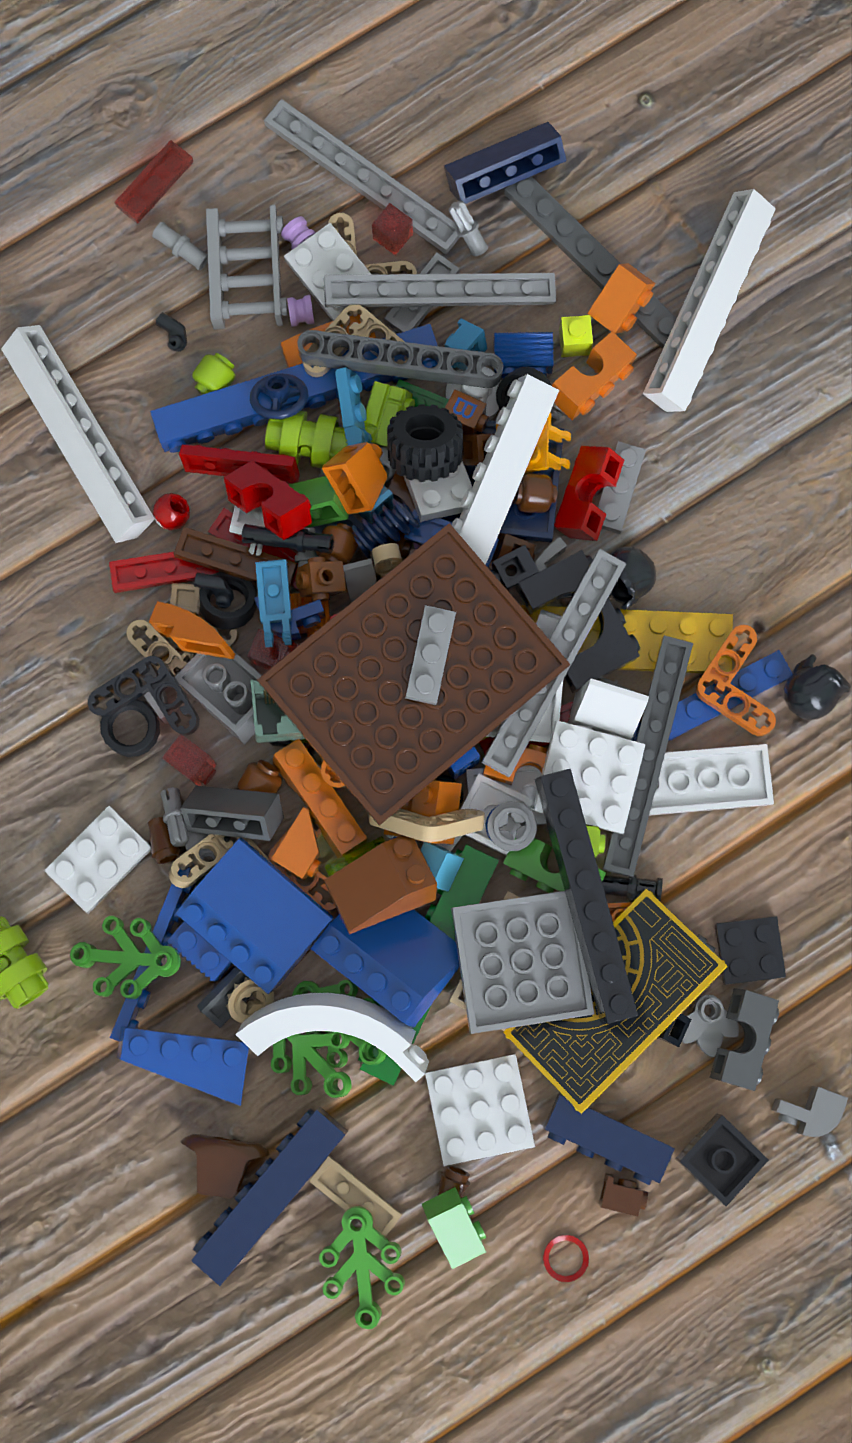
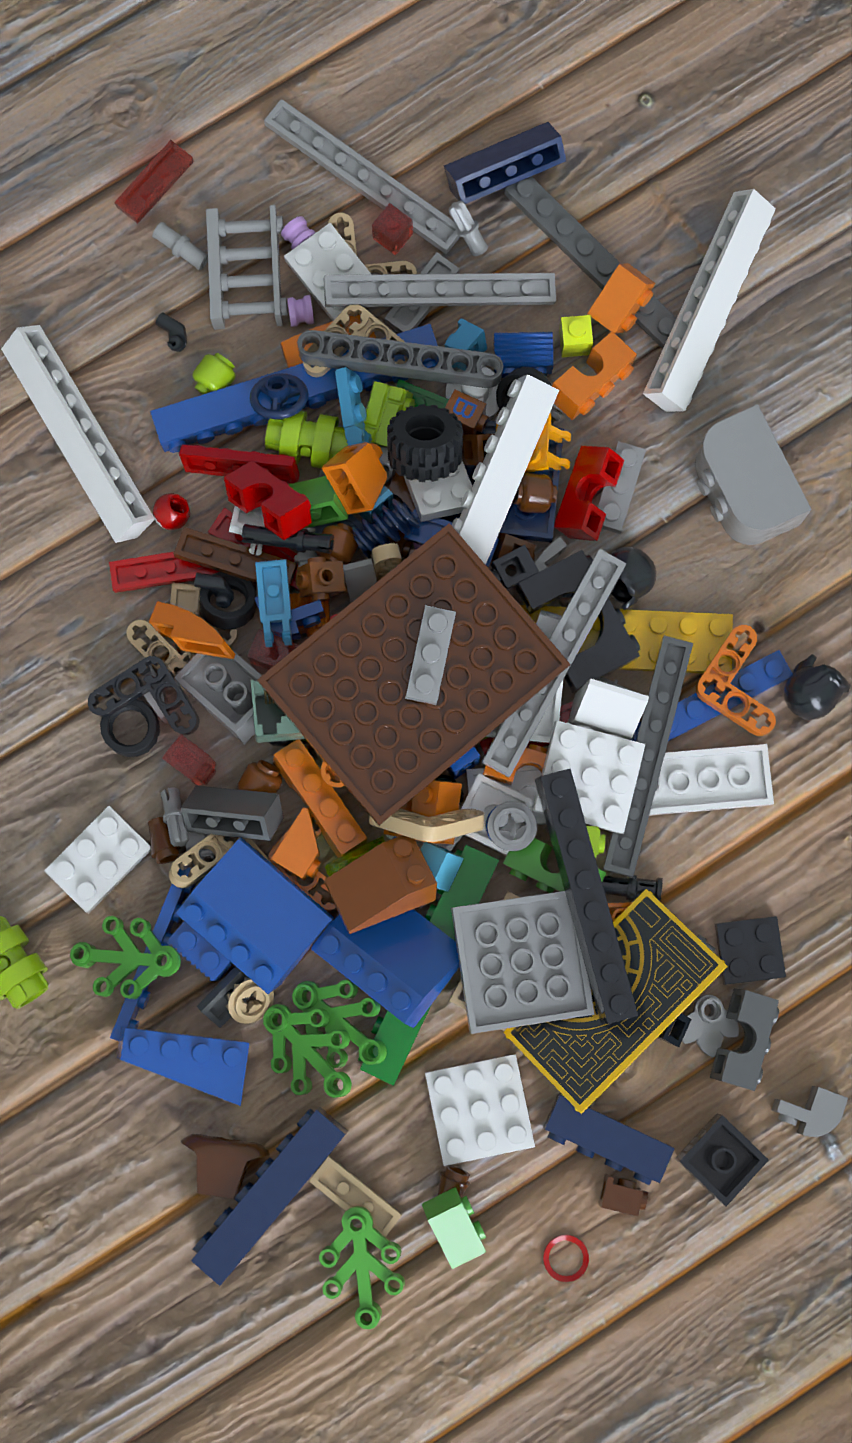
(335, 1014): white arch -> none
(749, 479): none -> light grey brick

